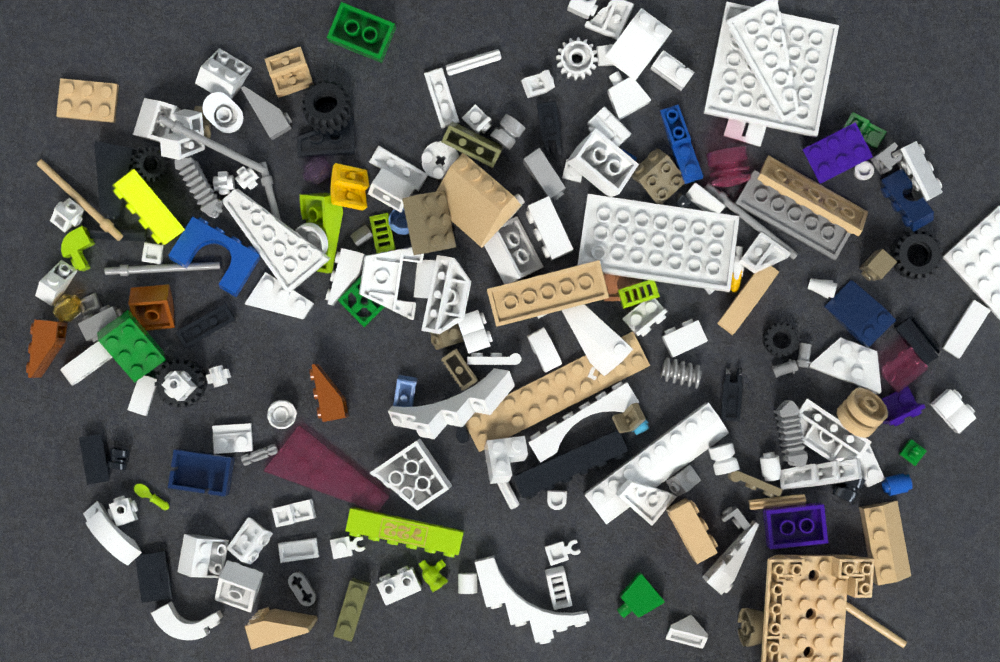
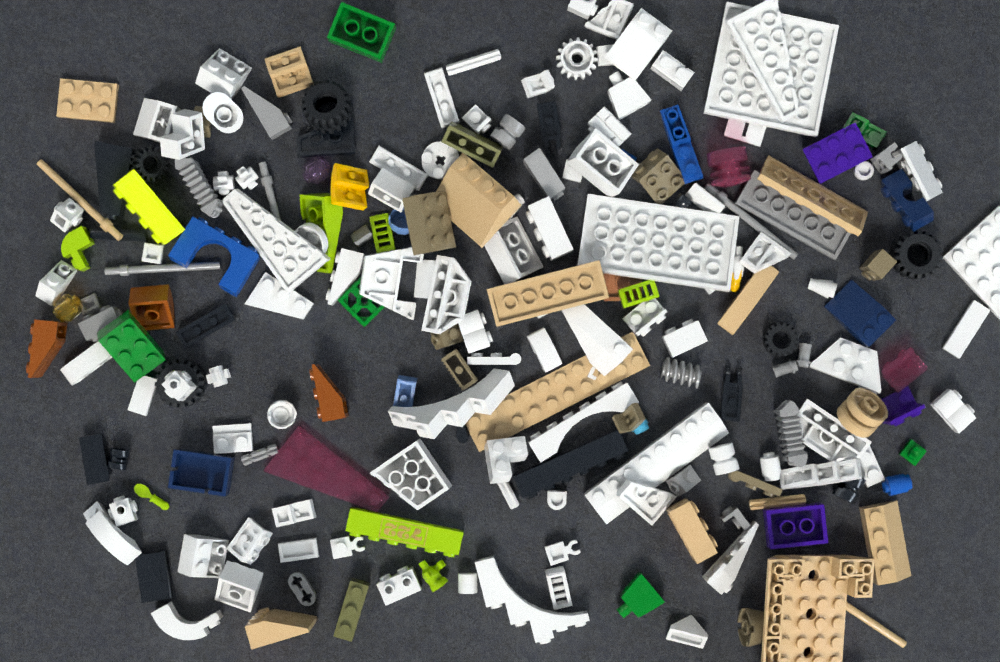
(178, 127): light grey bar -> none
(918, 339): black piece -> none

